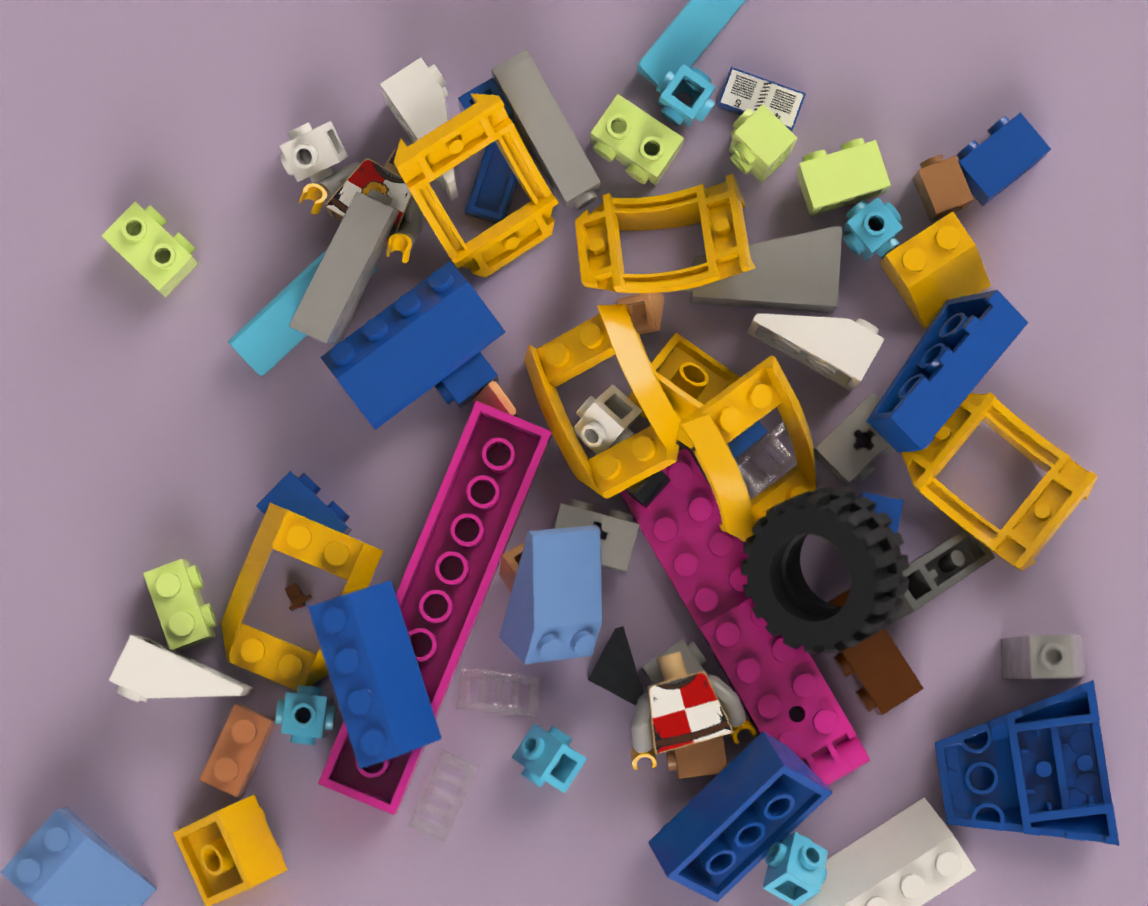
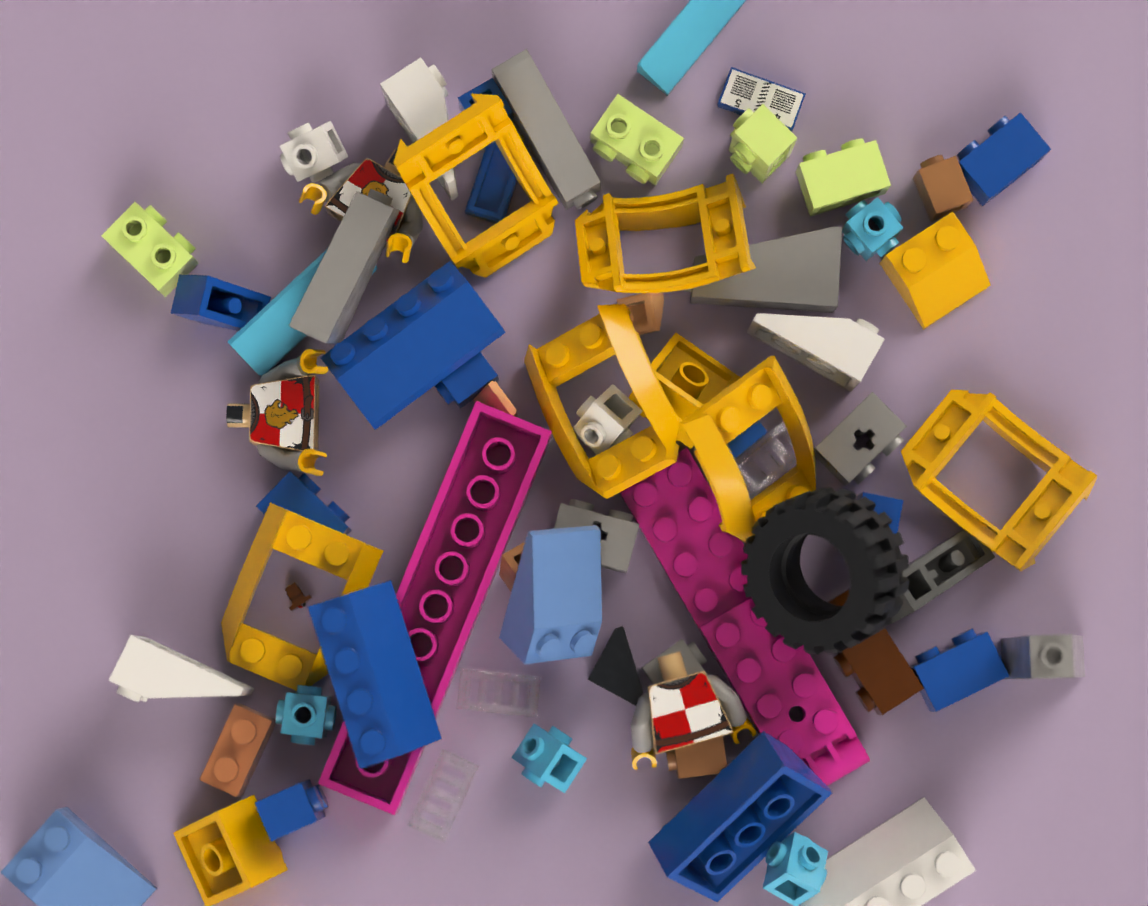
(180, 604): yellowish green brick -> none
(216, 302): none -> blue slope
(285, 414): none -> torso
(292, 809): none -> blue brick
(648, 489): black hinge -> none
(695, 85): medium azure brick -> none
(945, 368): blue wedge -> none
(958, 669): none -> blue brick
(1032, 771): blue wedge -> none

